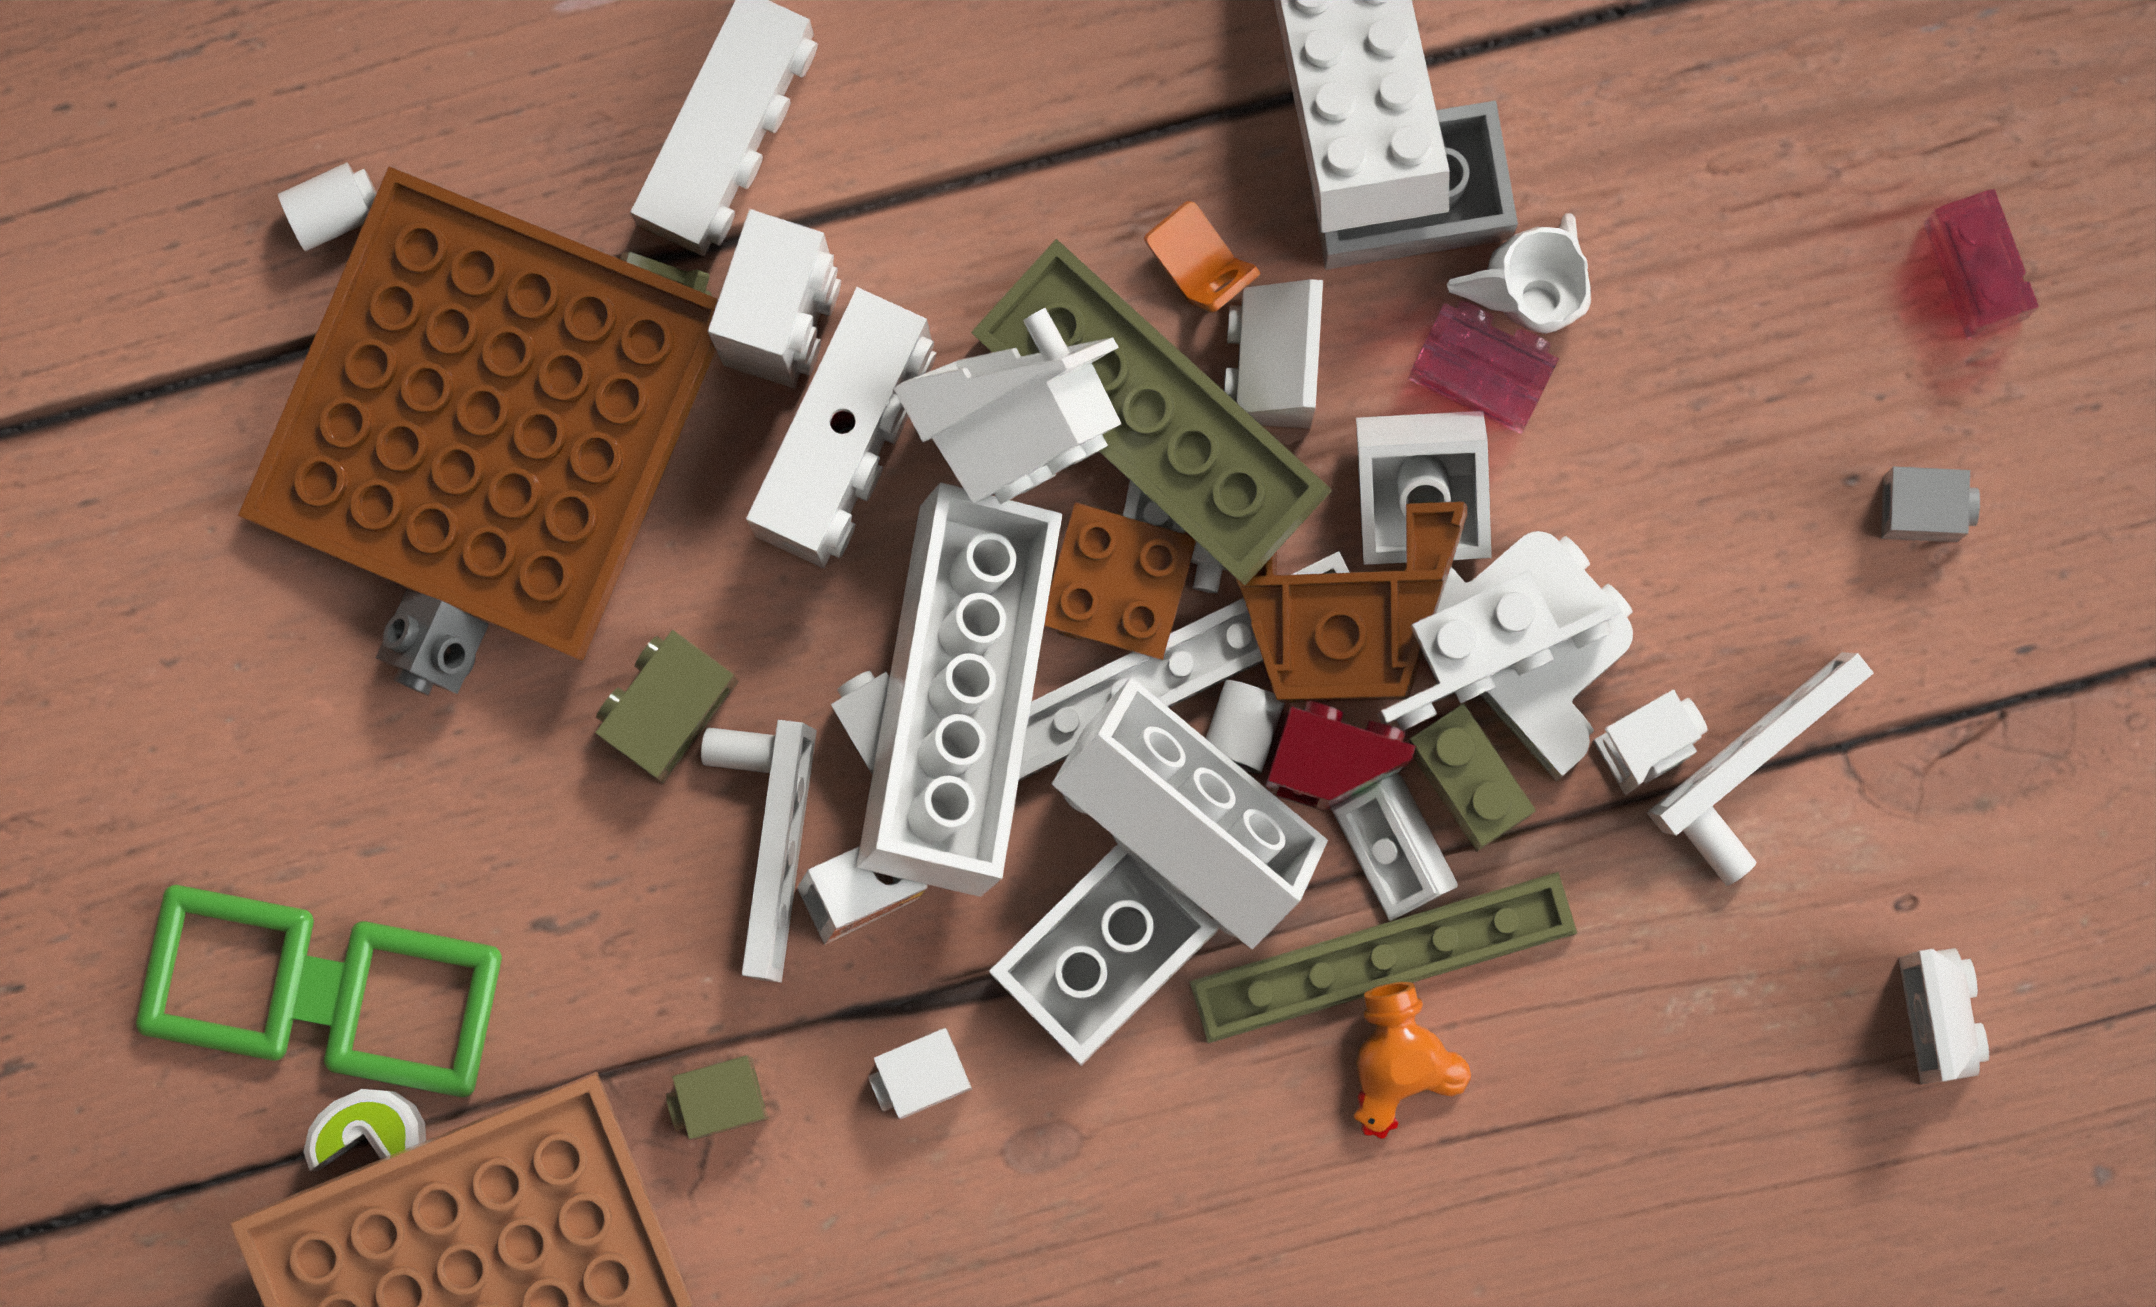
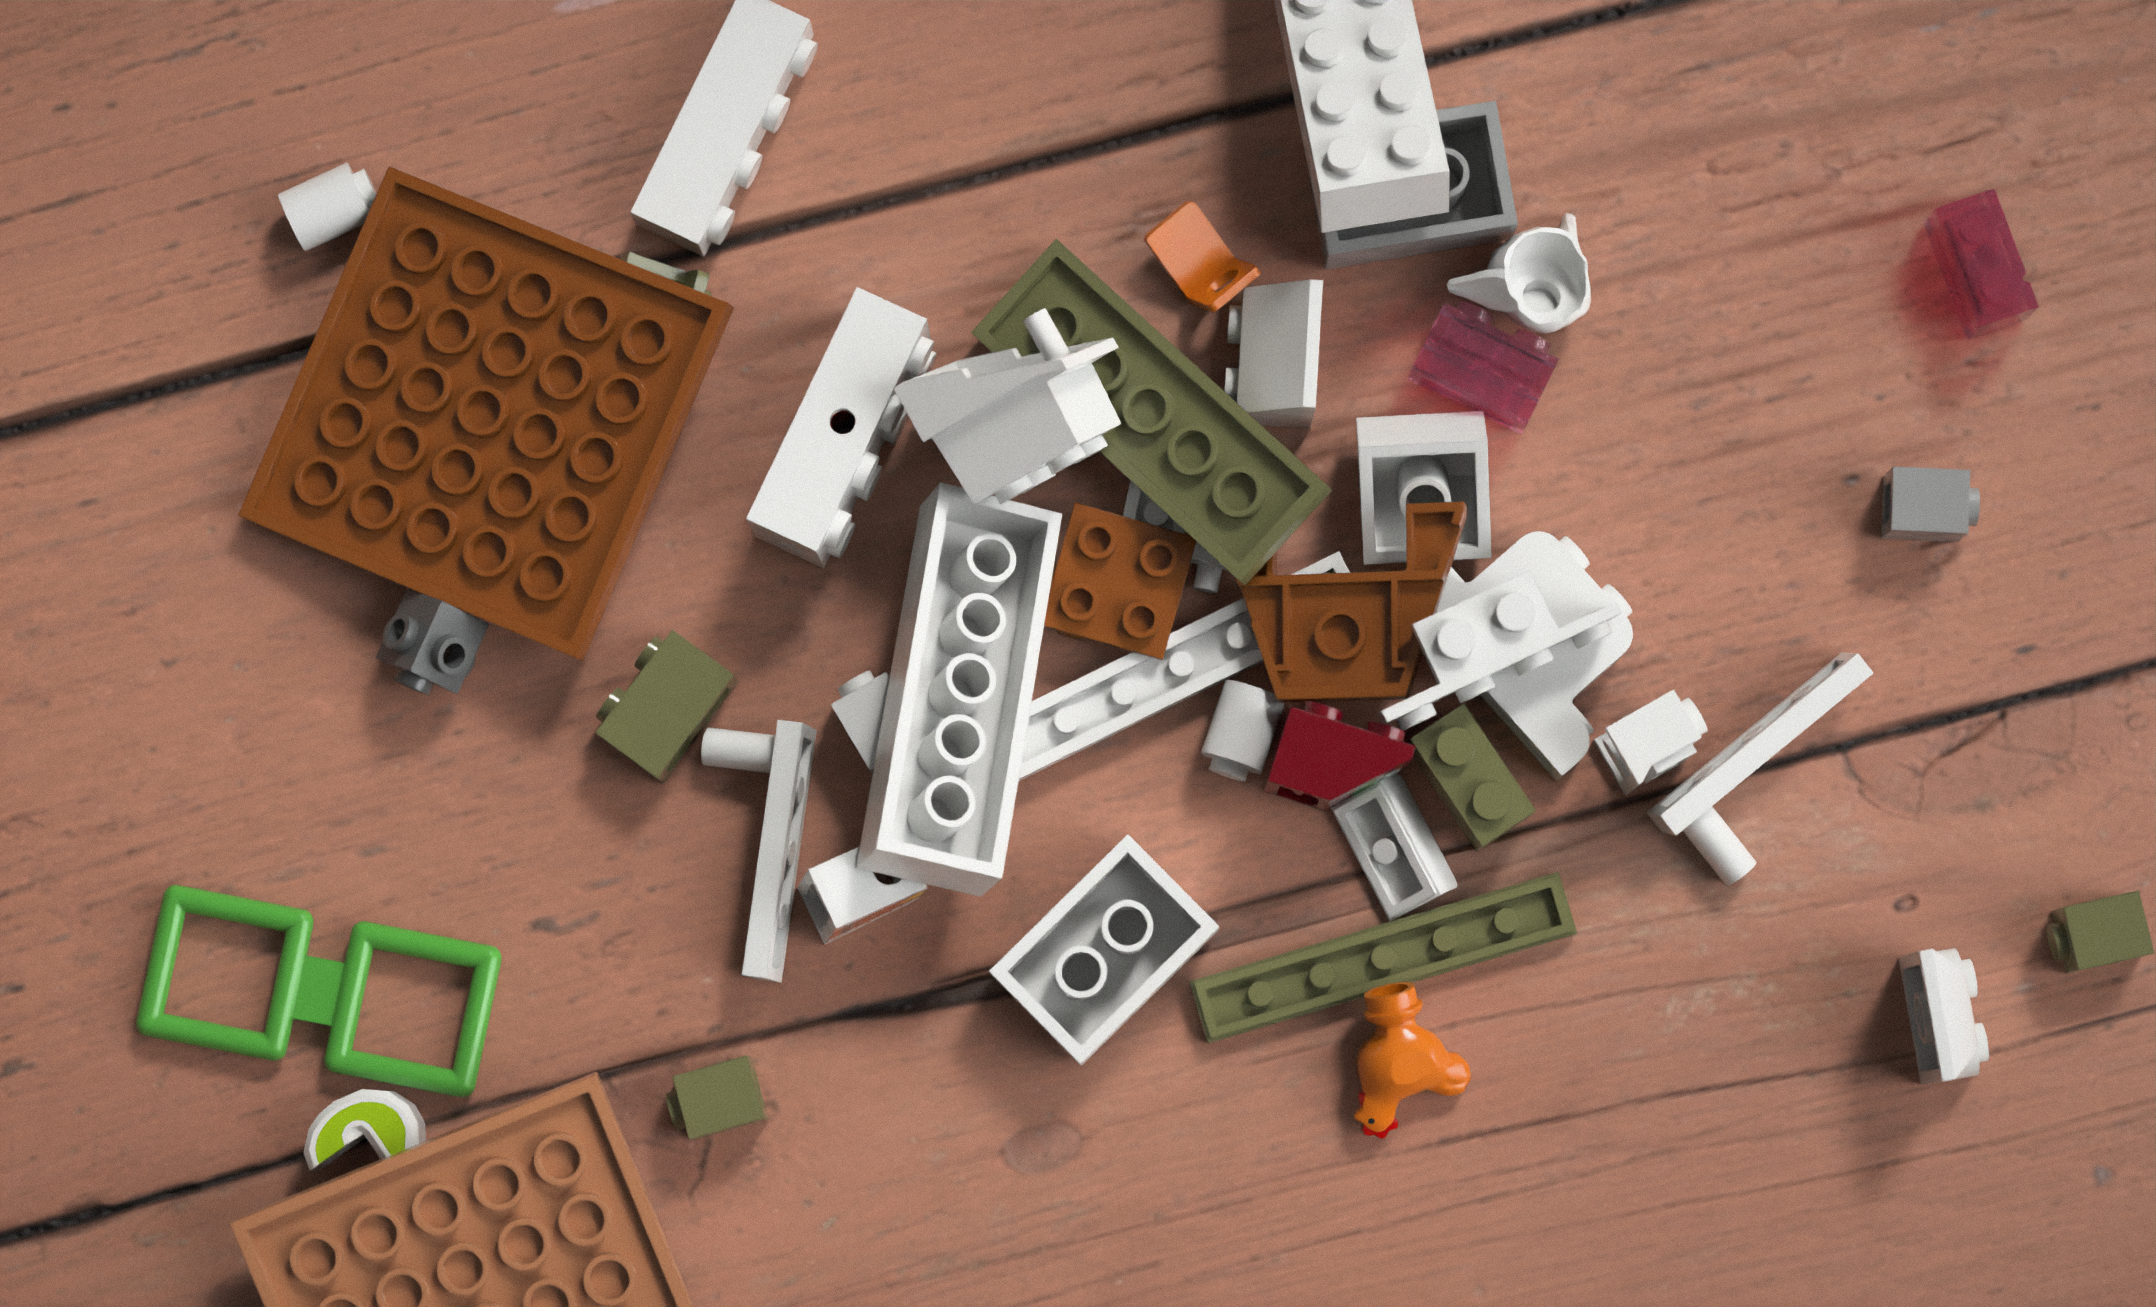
(774, 300): white brick -> none
(919, 1075): white brick -> none
(1190, 814): white brick -> none
(2099, 932): none -> olive brick

